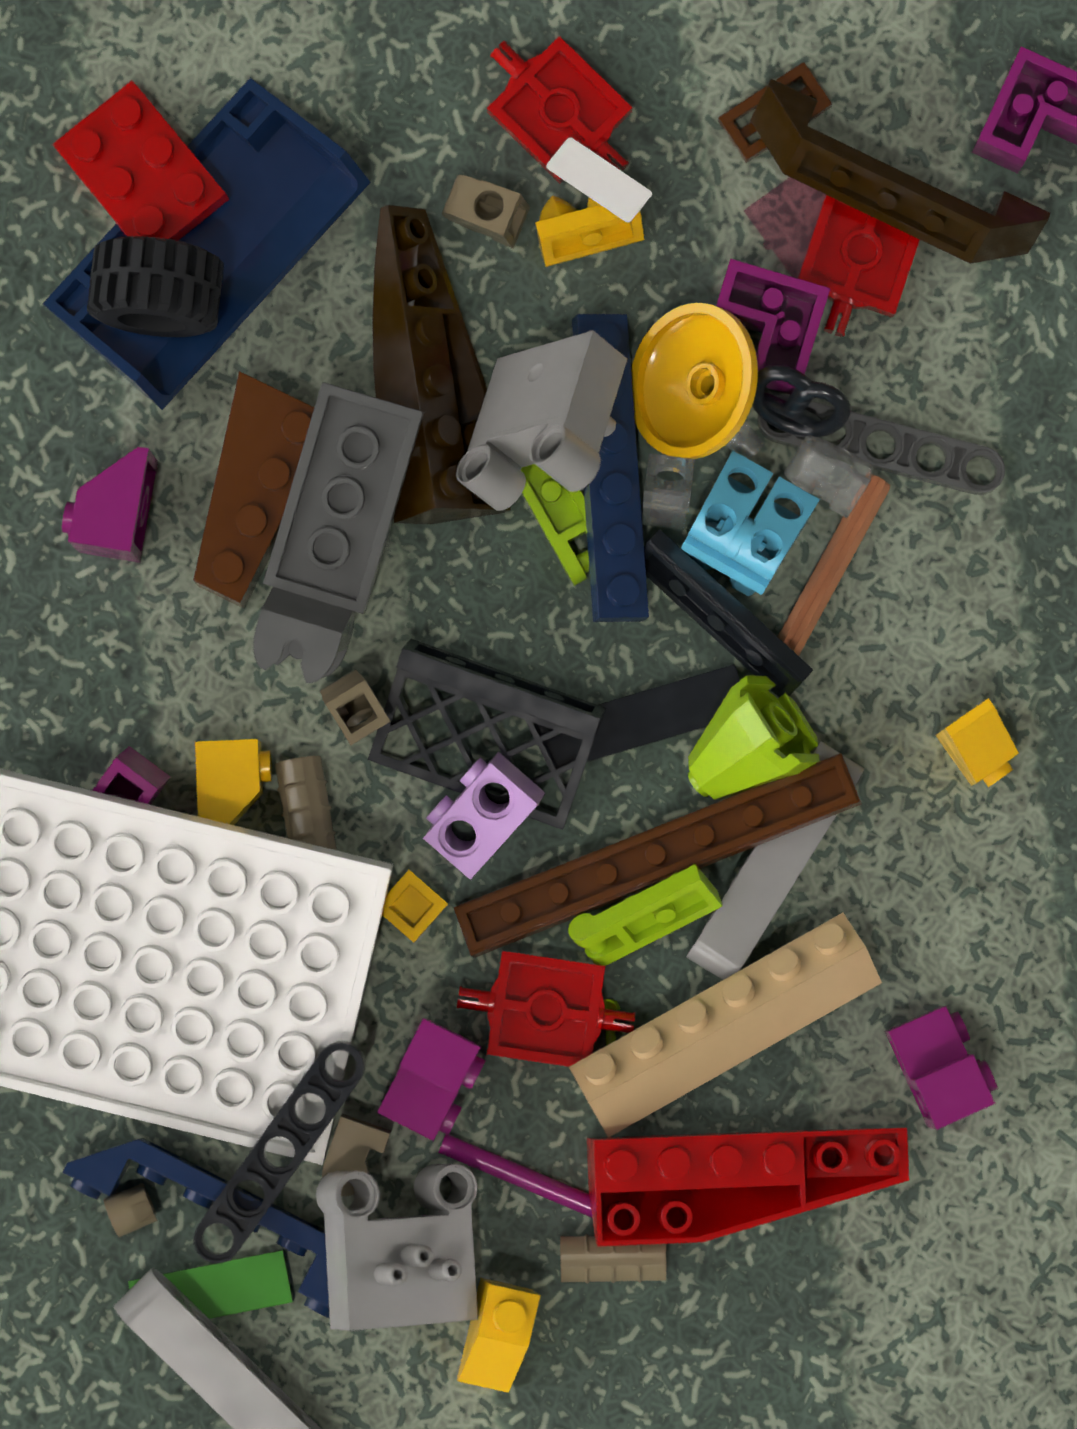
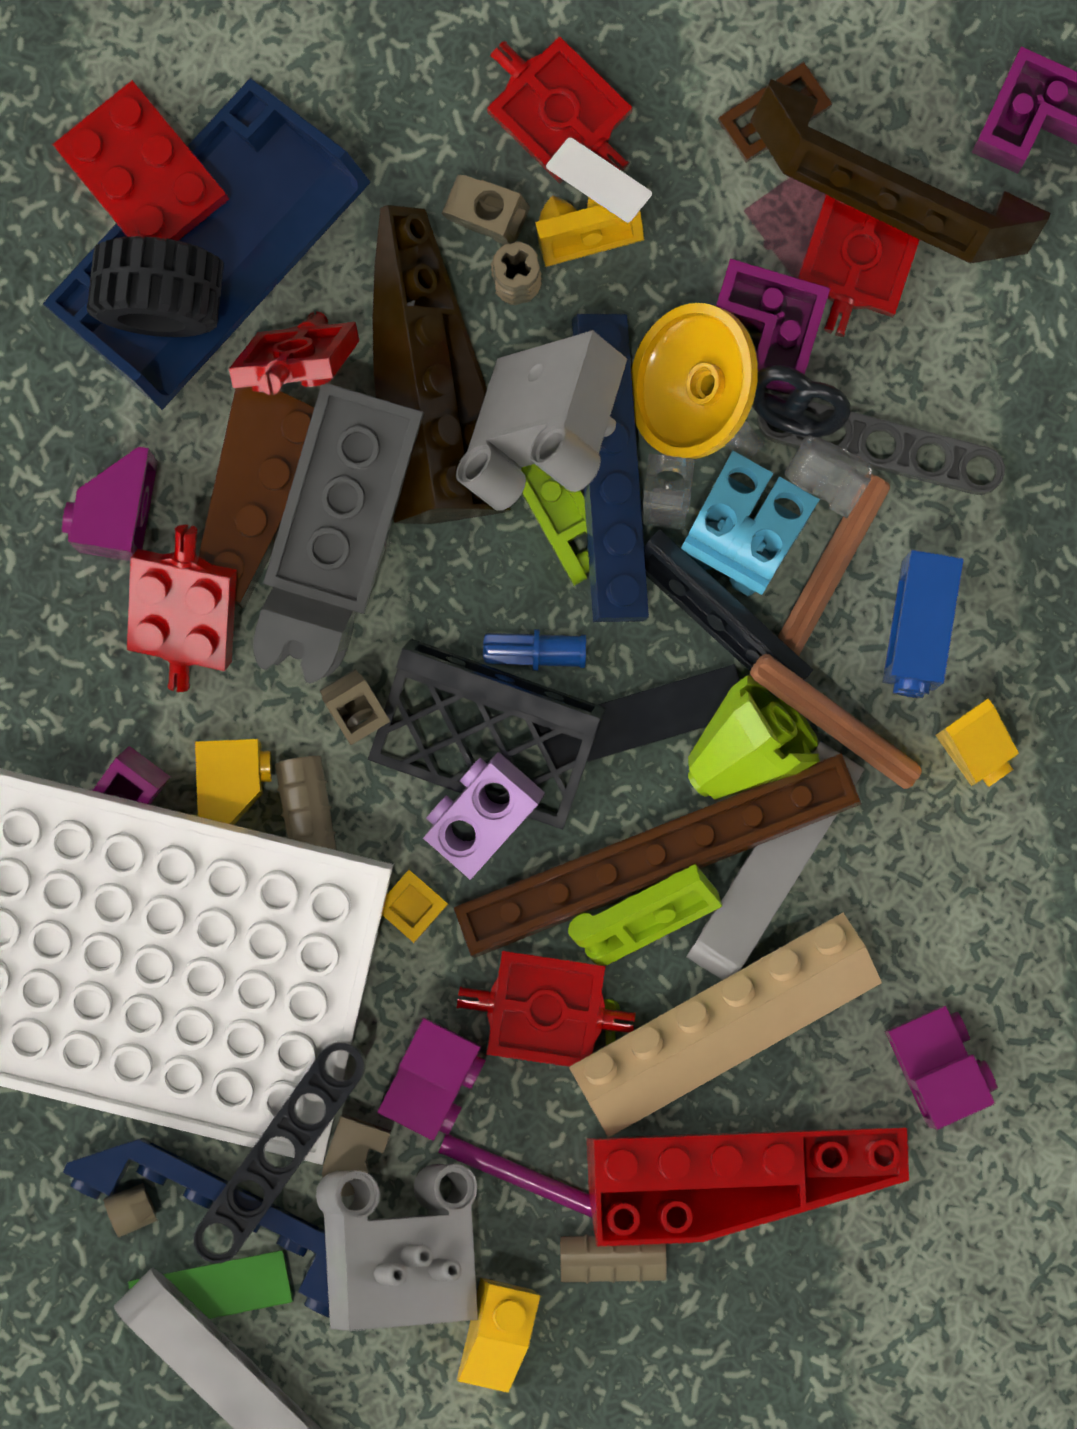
(181, 609): none -> plate
(295, 354): none -> red plate
(512, 258): none -> dark tan axle
(534, 649): none -> blue axle
(835, 721): none -> nougat axle
(922, 623): none -> blue window

